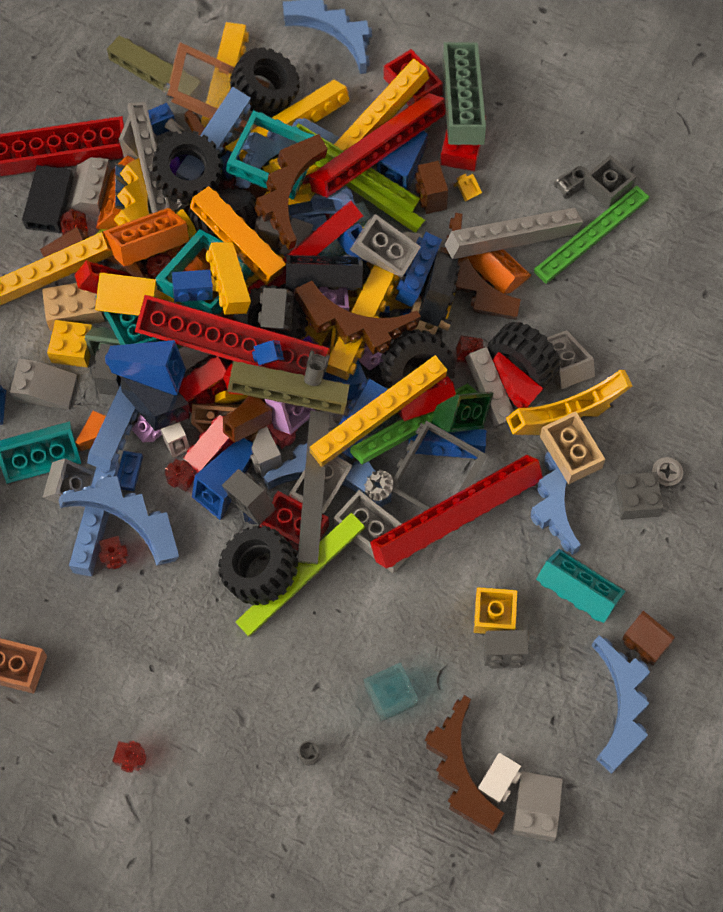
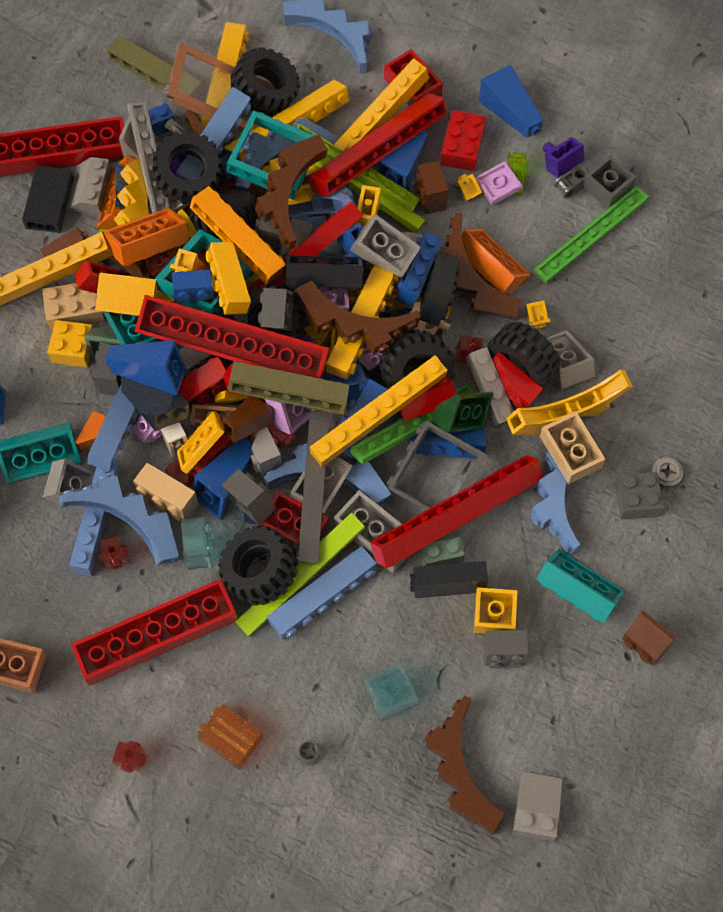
(42, 384): light grey slope -> none
(72, 220): clear red brick -> none
(129, 470): blue plate -> none
(154, 632): none -> red brick
(166, 493): none -> tan brick
(184, 261): none -> yellow bracket
(197, 543): none -> clear light blue brick
(200, 442): none -> yellow tile
(230, 735): none -> clear orange brick
(268, 352): blue slope -> none
(315, 368): dark grey piece -> none
(322, 593): none -> medium blue brick
(368, 203): none -> yellow brick
(386, 482): light grey gear -> none
(444, 551): none -> sand green slope
(448, 579): none -> black brick
(463, 93): sand green brick -> none
(498, 183): none -> lavender tile
(499, 779): white brick -> none
(508, 99): none -> blue slope
(513, 233): light grey brick -> none
(519, 166): none -> clear neon green bracket
(537, 314): none -> yellow bracket
(563, 157): none -> dark purple brick
(626, 677): medium blue arch -> none

